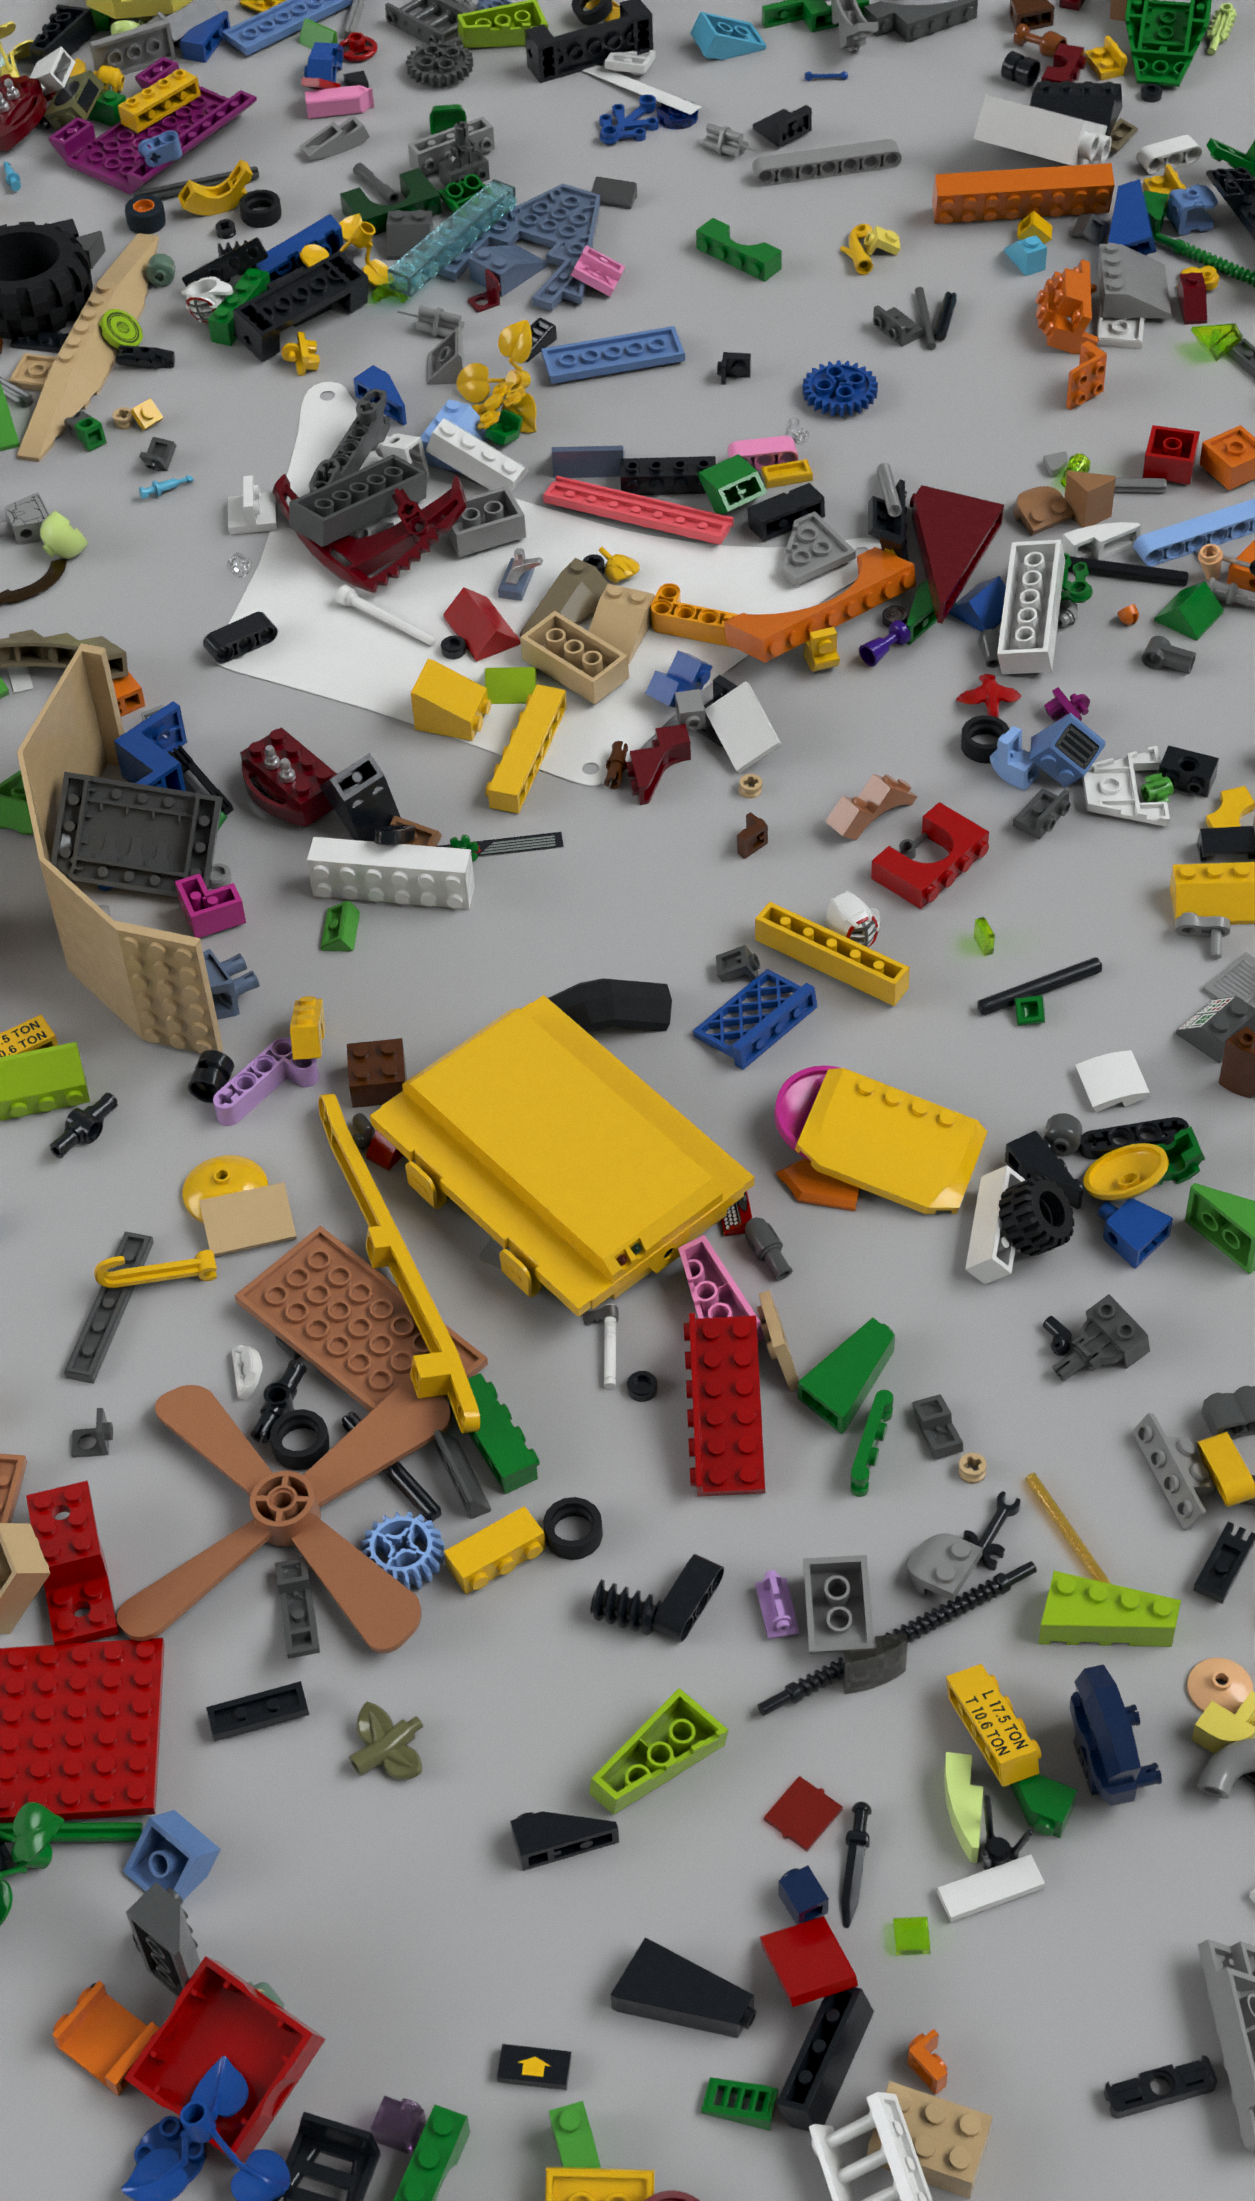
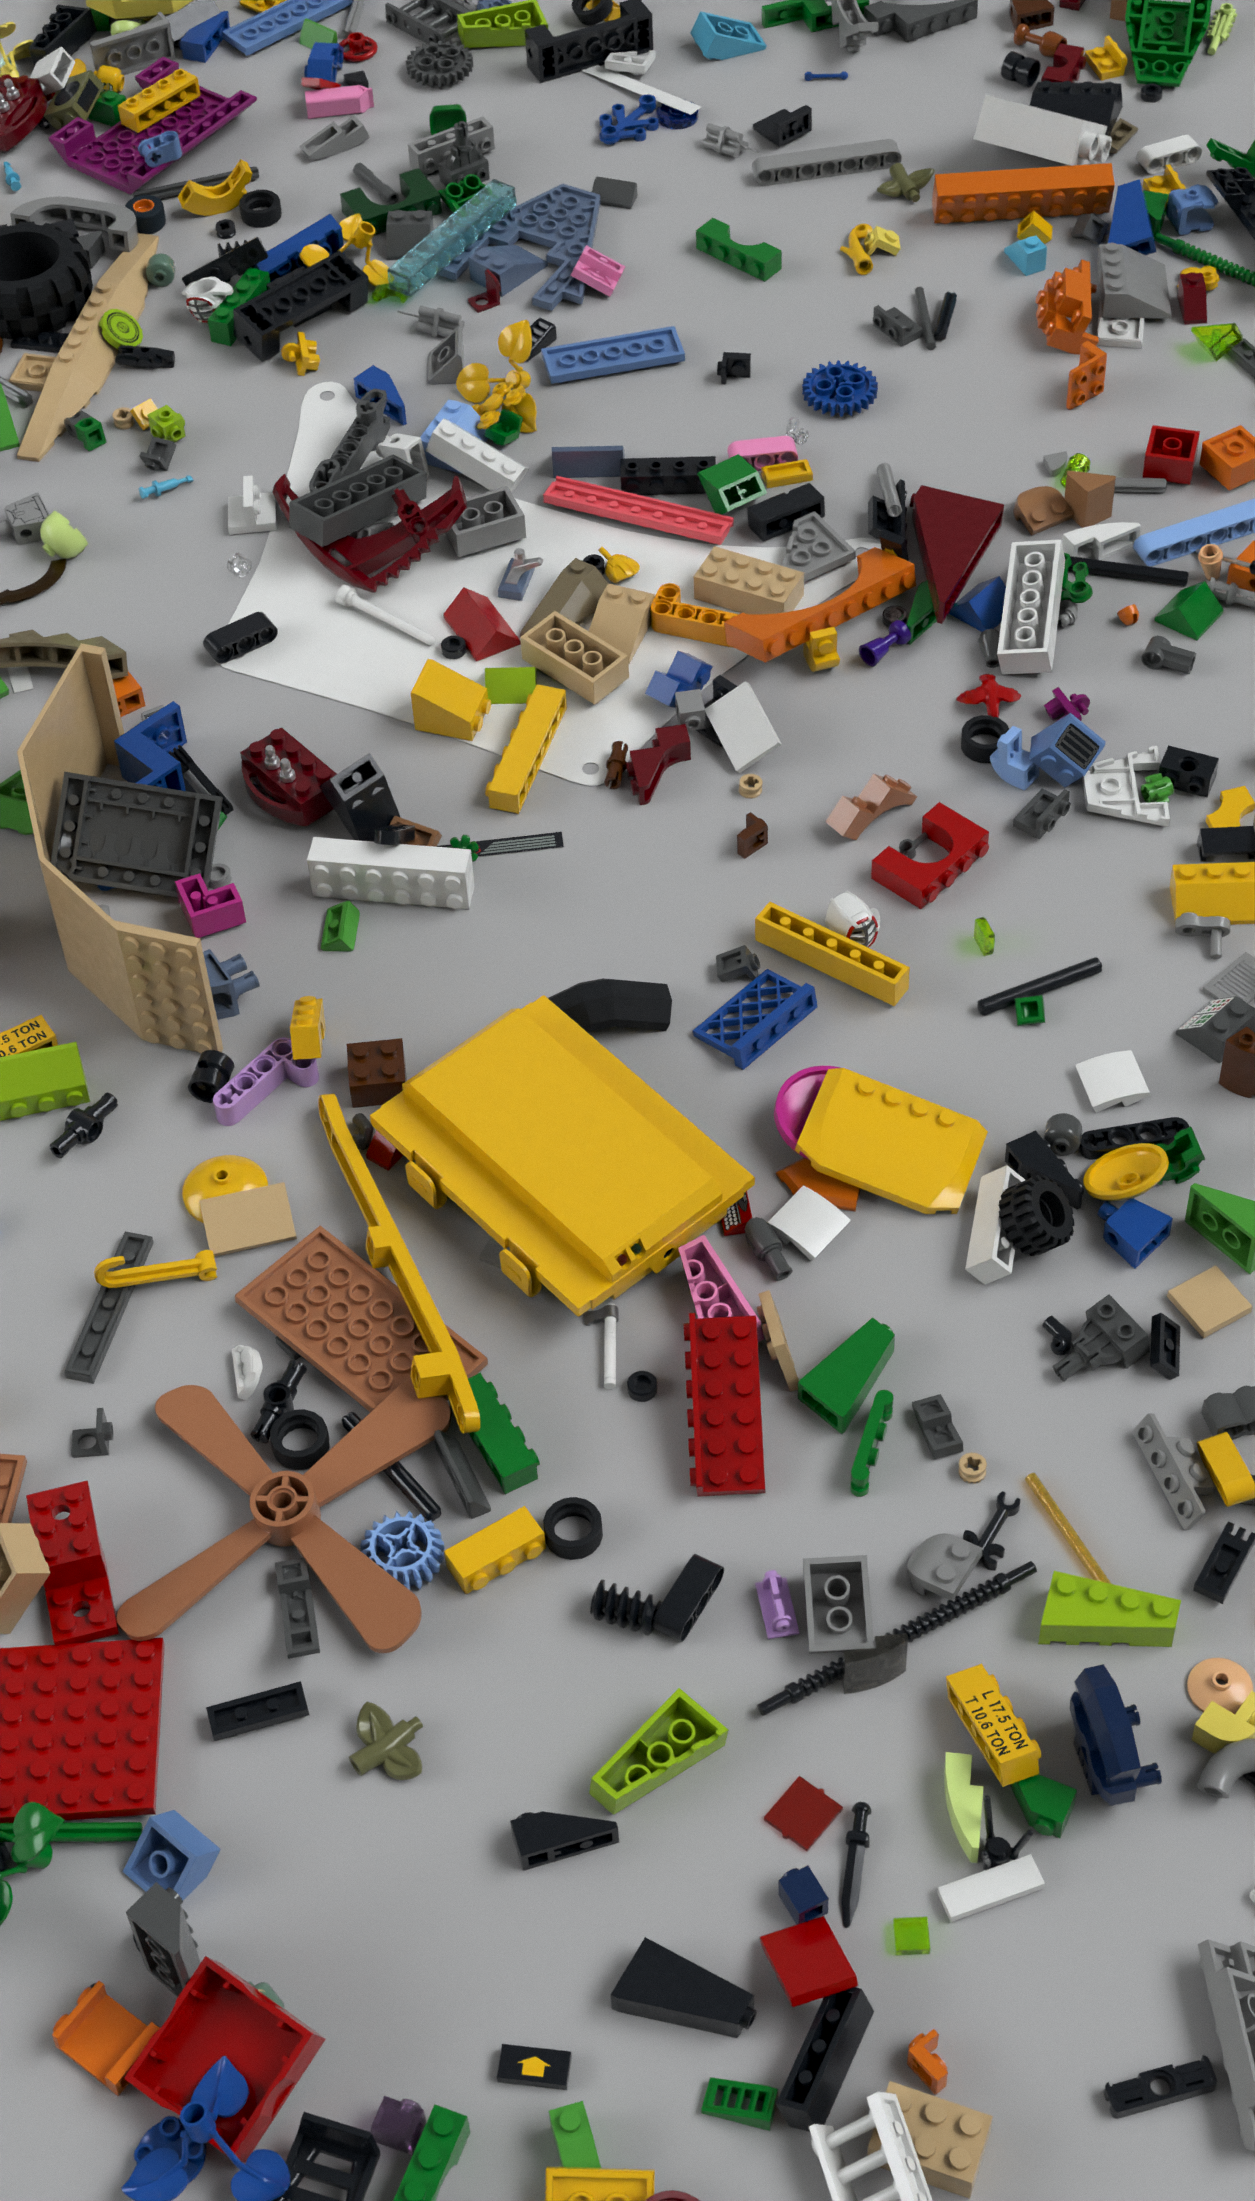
(91, 214): none -> light grey arch
(167, 424): none -> lime brick
(747, 583): none -> tan brick
(808, 1222): none -> white slope
(905, 184): none -> olive plant
(1165, 1346): none -> black plate
(1209, 1301): none -> tan tile

